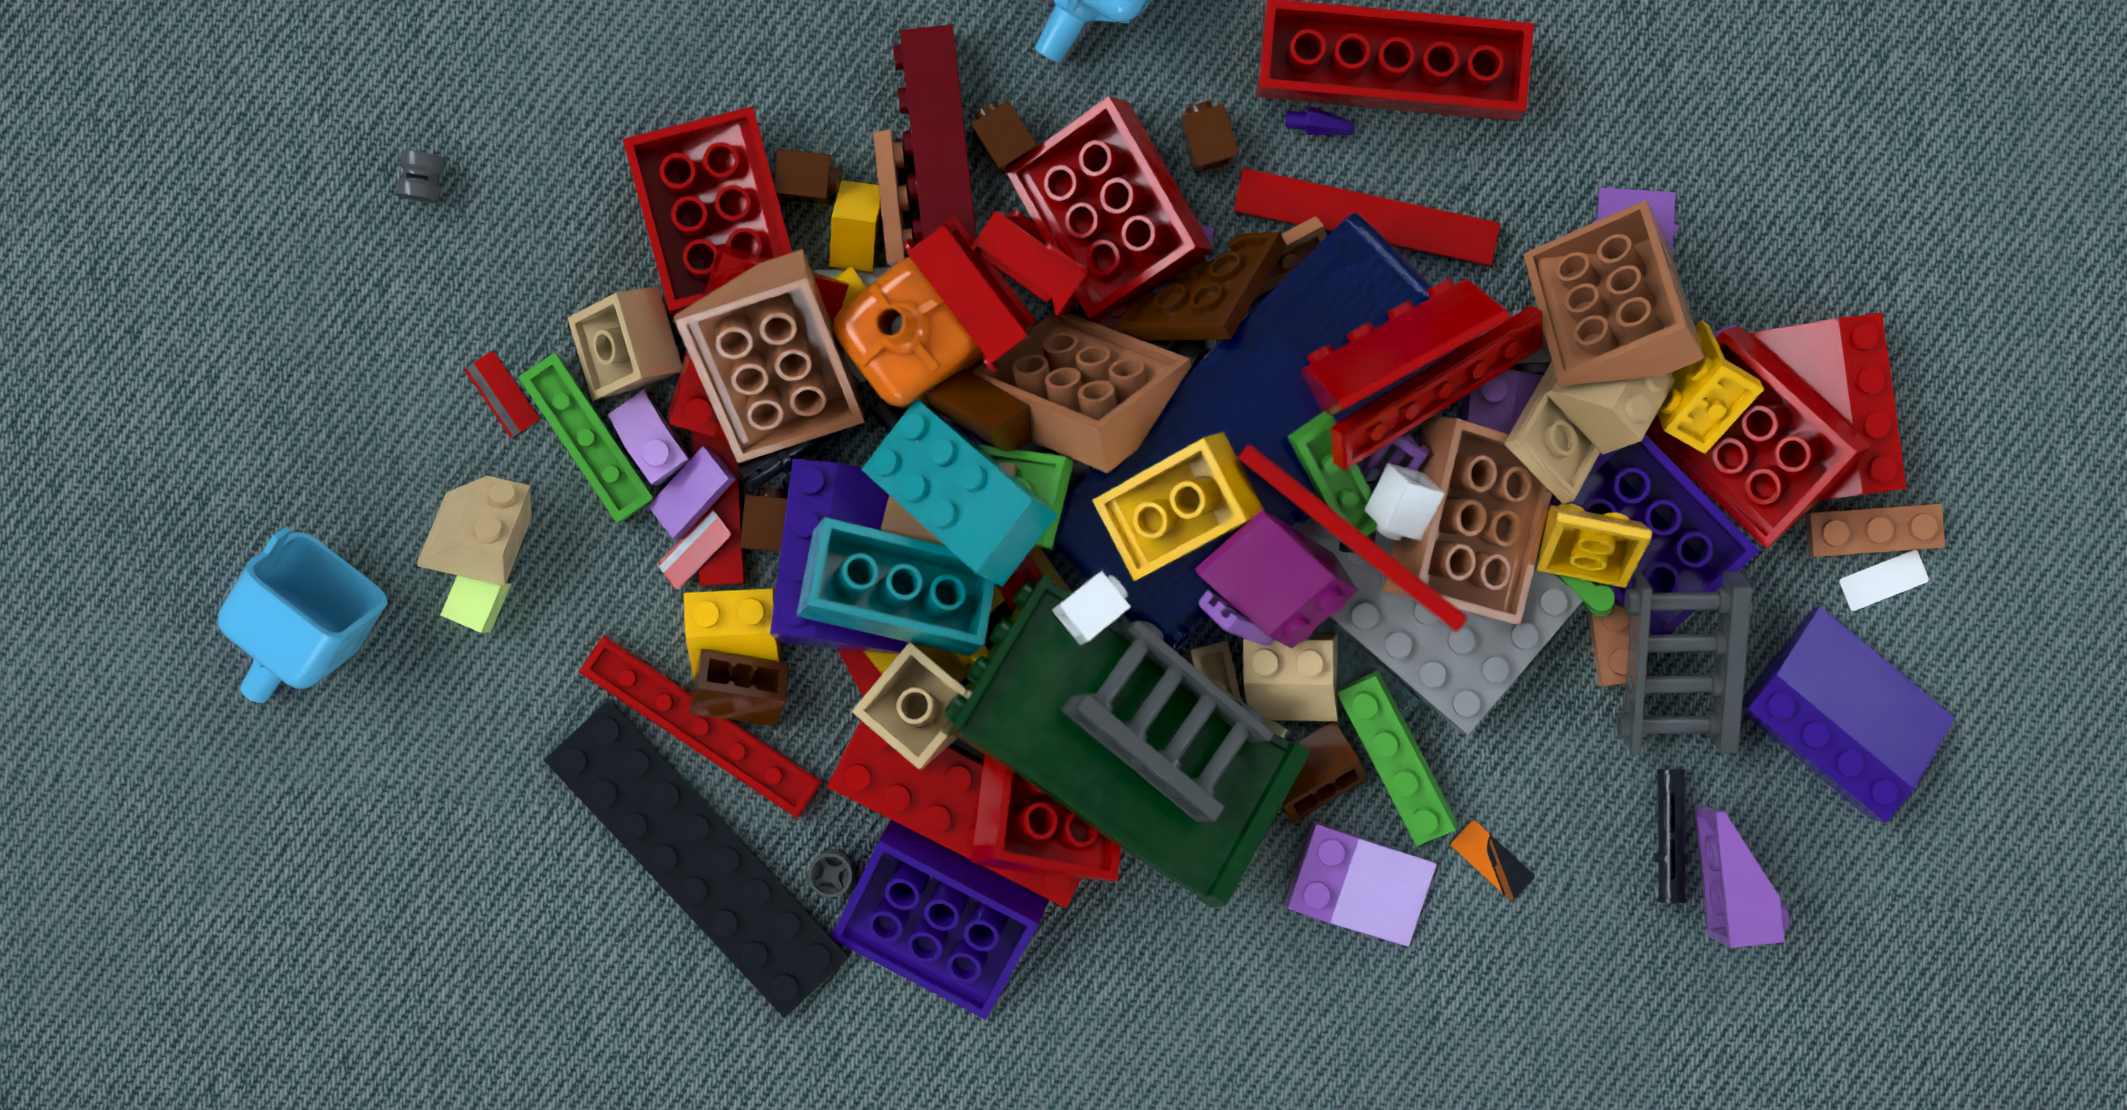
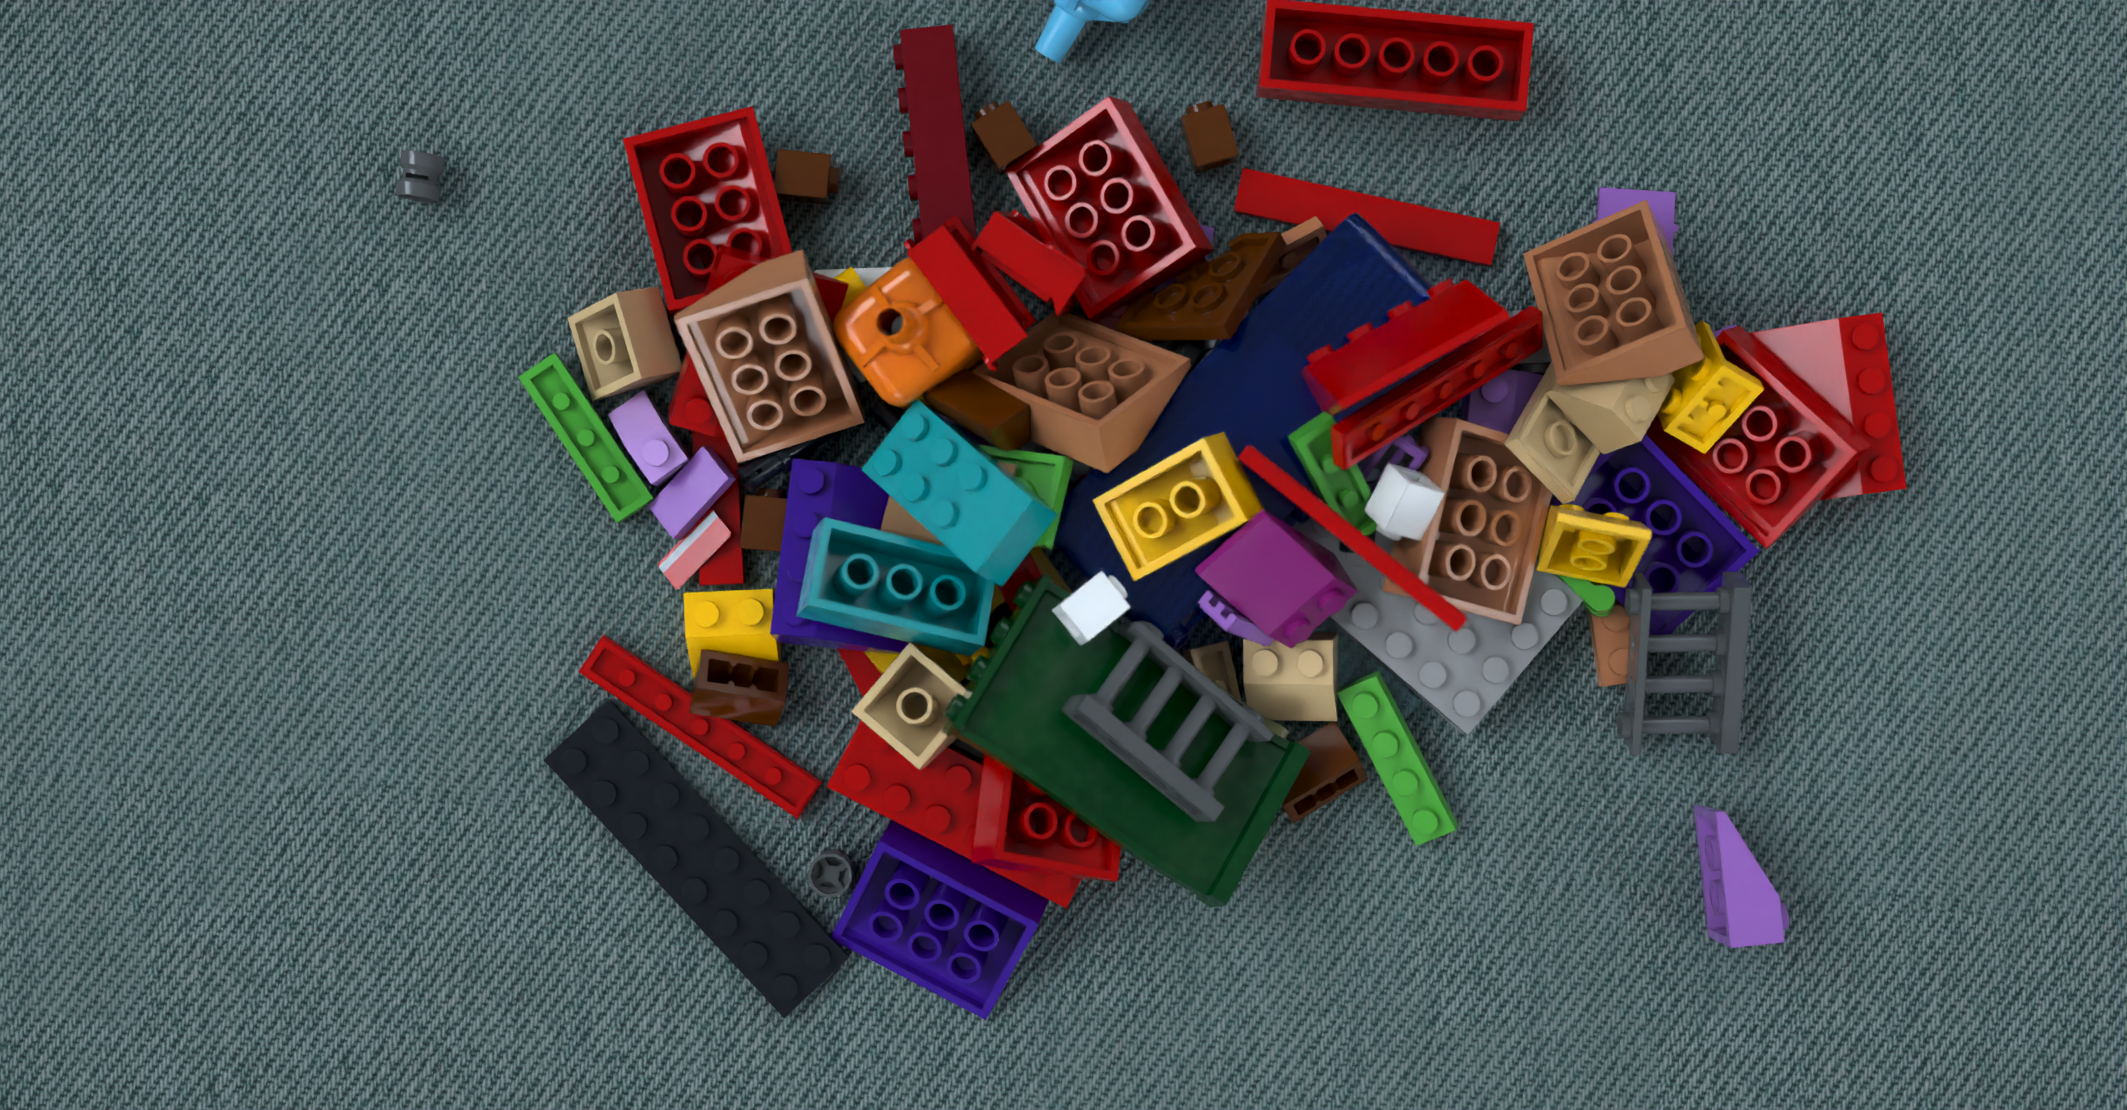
(297, 613): medium azure piece -> none
(475, 603): yellowish green brick -> none
(479, 530): tan slope -> none
(501, 394): red sticker -> none
(855, 227): yellow slope -> none
(893, 195): nougat plate -> none
(1319, 122): dark purple bar -> none
(1359, 884): slope -> none
(1492, 860): sticker -> none
(1671, 889): black pin -> none
(1848, 715): dark purple slope -> none
(1875, 530): nougat plate -> none
(1884, 580): white sticker -> none

